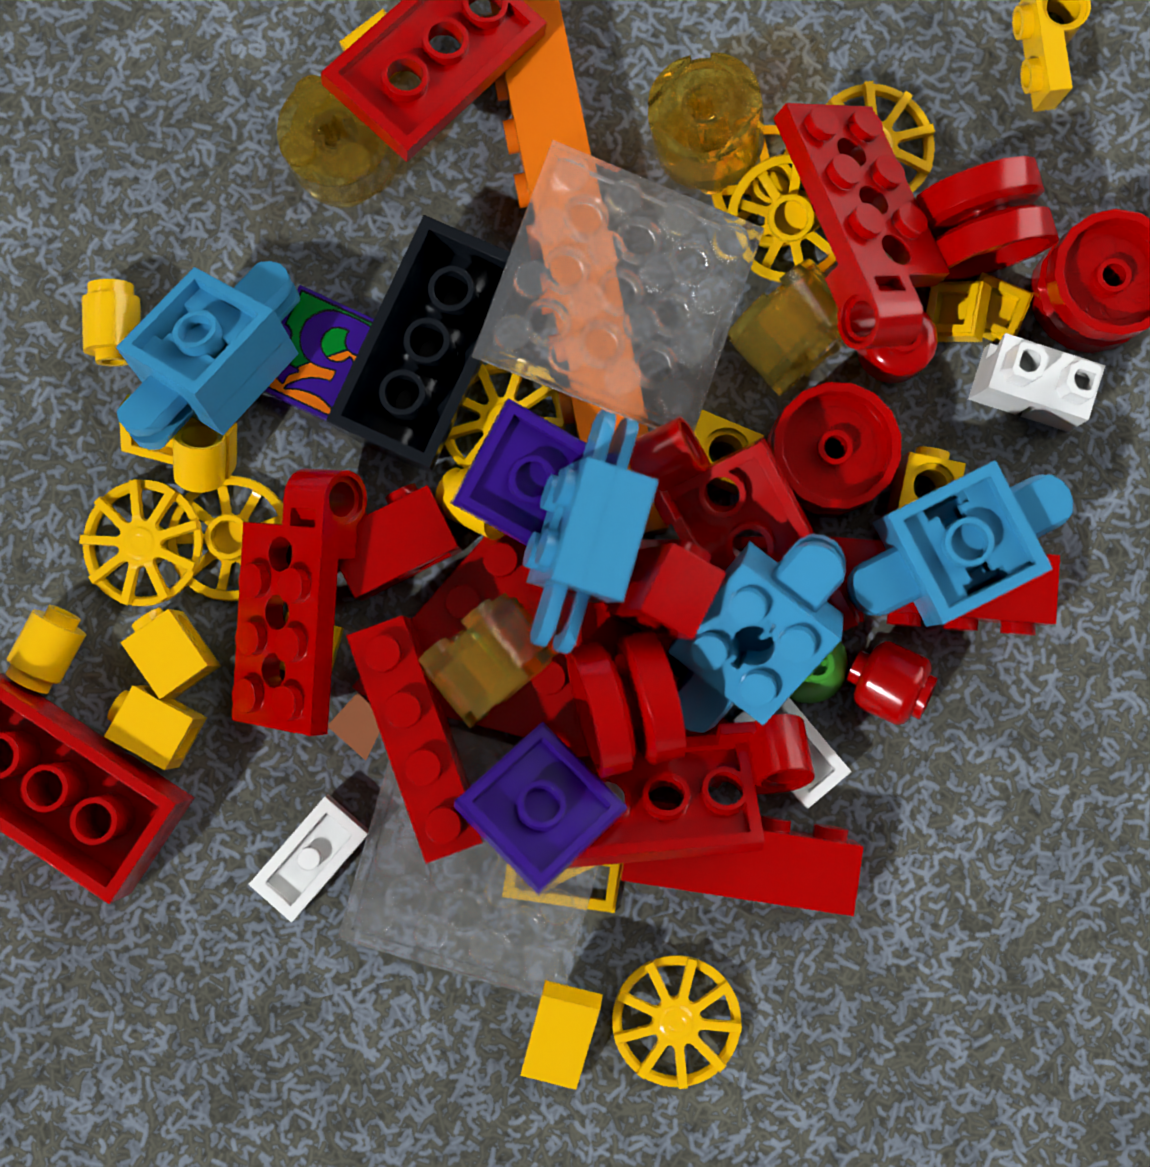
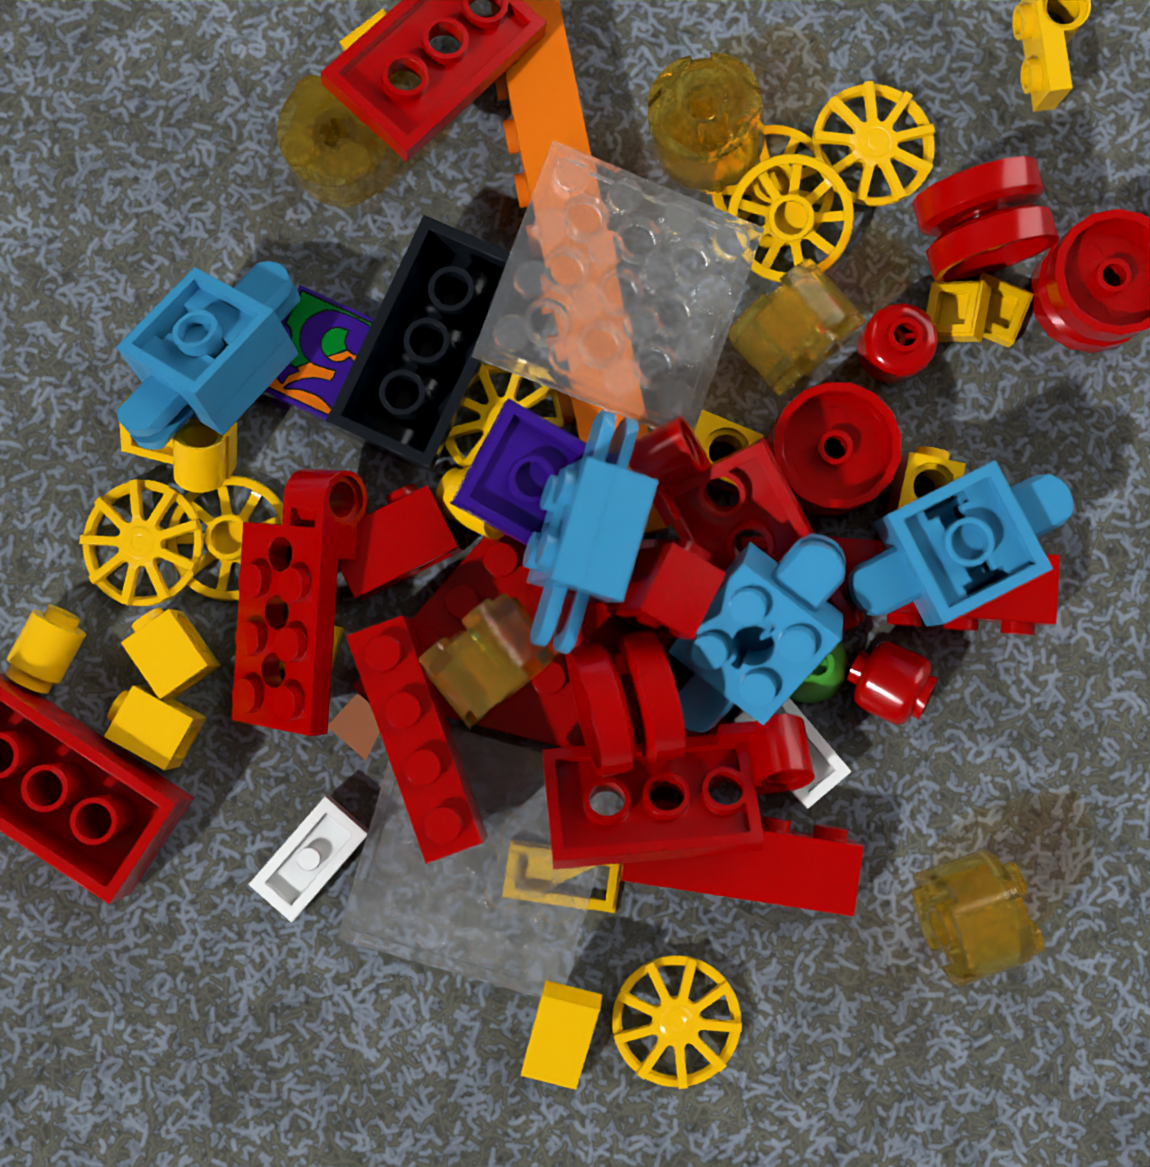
(107, 318): yellow brick -> none
(540, 807): dark purple tile -> none
(864, 213): red hinge -> none
(976, 916): none -> clear yellow brick
(1038, 381): white hips -> none

